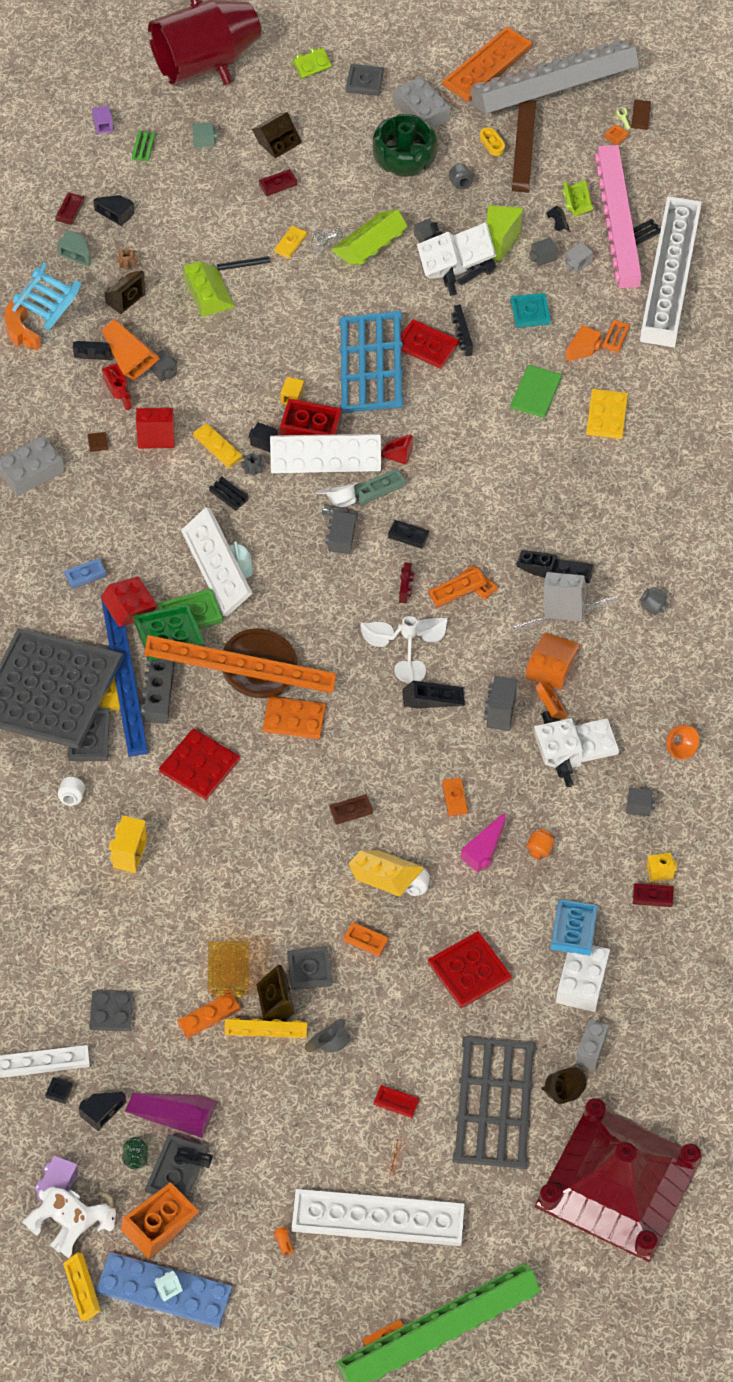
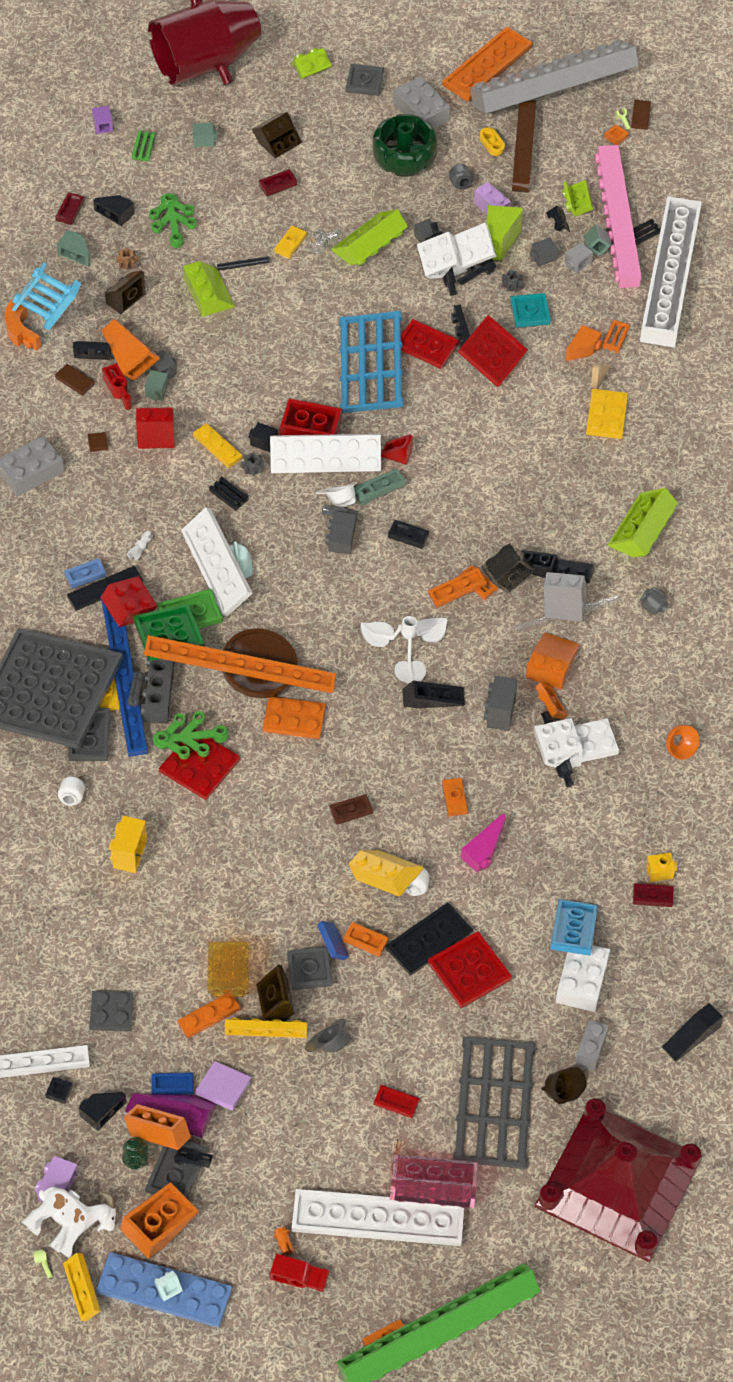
(40, 1256): none -> yellowish green hand
(74, 379): none -> reddish brown tile
(92, 593): none -> black tile
(136, 688): none -> dark grey axle
(140, 546): none -> white piece
(156, 385): none -> sand green brick
(157, 1126): none -> orange brick
(168, 202): none -> bright green plant
(172, 1083): none -> blue tile
(187, 736): none -> bright green plant
(223, 1085): none -> lavender tile
(293, 389): yellow brick -> none
(298, 1273): none -> red piece
(333, 940): none -> blue tile
(406, 577): dark red plate -> none
(428, 938): none -> black tile
(434, 1181): none -> clear pink brick
(488, 195): none -> lavender brick
(492, 351): none -> red plate
(508, 568): none -> clear smoke brick
(512, 280): none -> dark grey gear
(536, 391): bright green tile -> none
(540, 844): orange head -> none
(597, 240): none -> sand green brick
(598, 374): none -> tan tile
(640, 802): dark grey brick -> none
(643, 522): none -> lime slope
(693, 1032): none -> black slope

